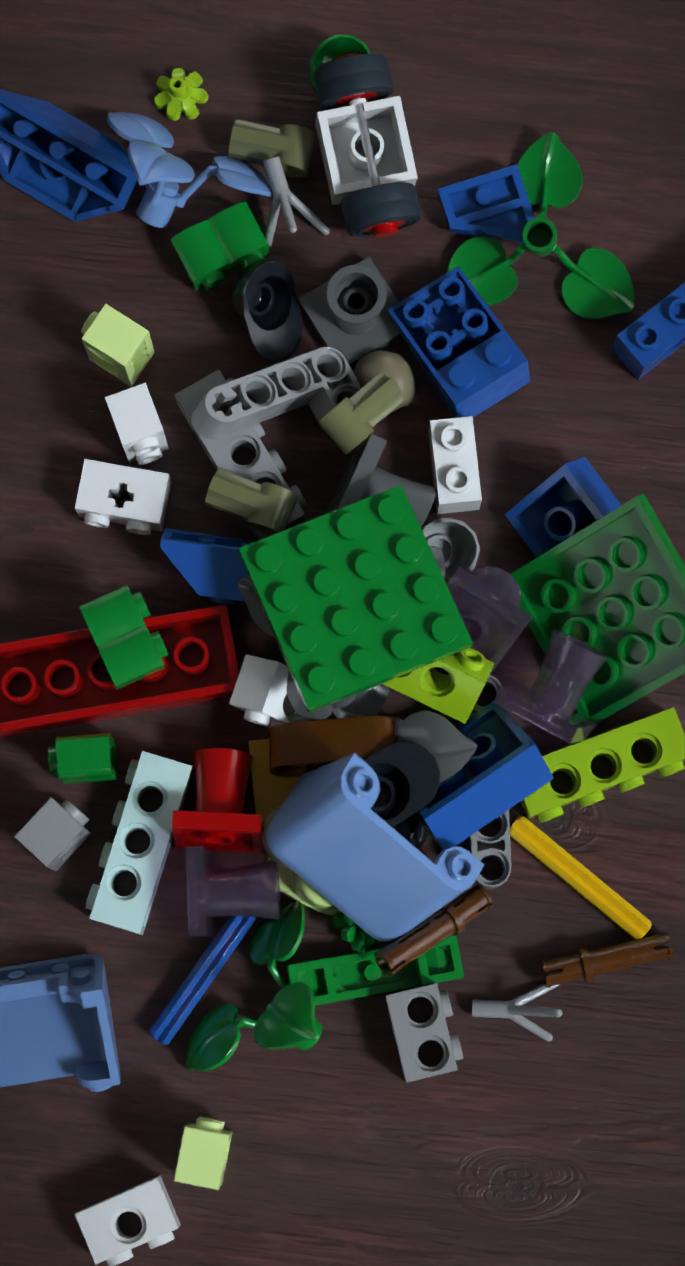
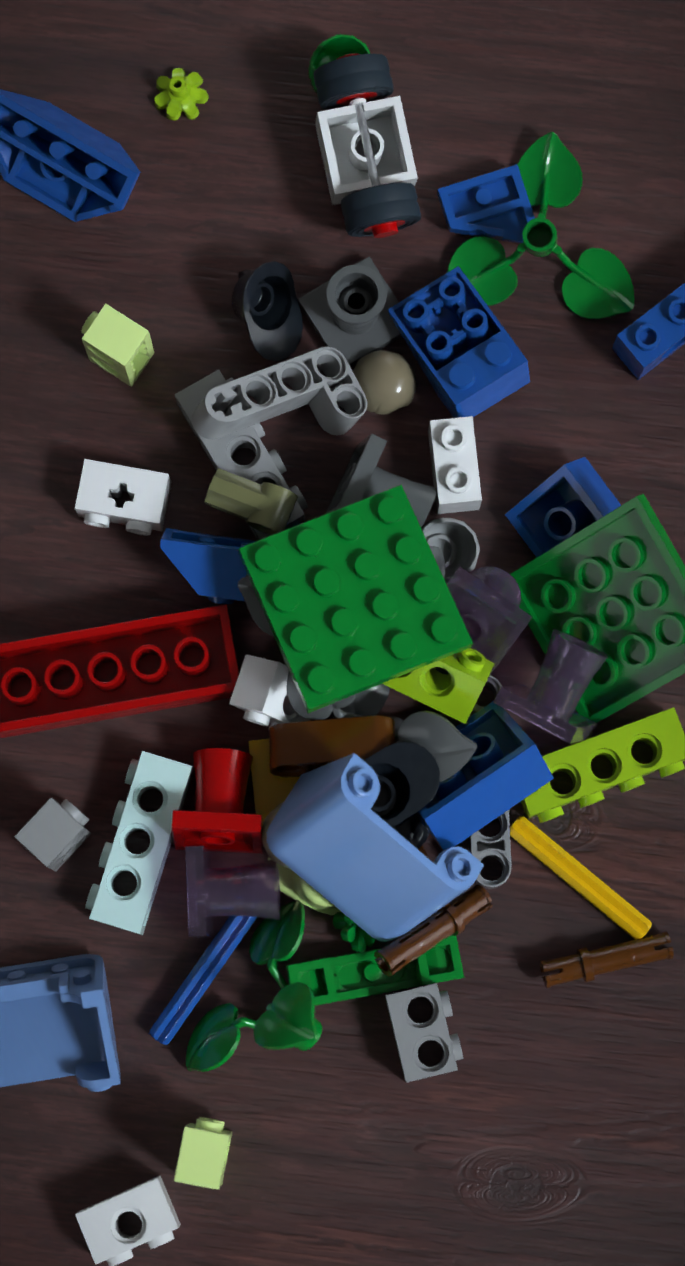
(84, 758): green brick -> none
(124, 637): green brick -> none
(137, 424): white brick -> none
(163, 170): medium blue plant -> none
(221, 246): green brick -> none
(261, 142): olive piece -> none
(284, 197): light grey plant -> none
(356, 416): olive piece -> none
(514, 1010): light grey plant -> none

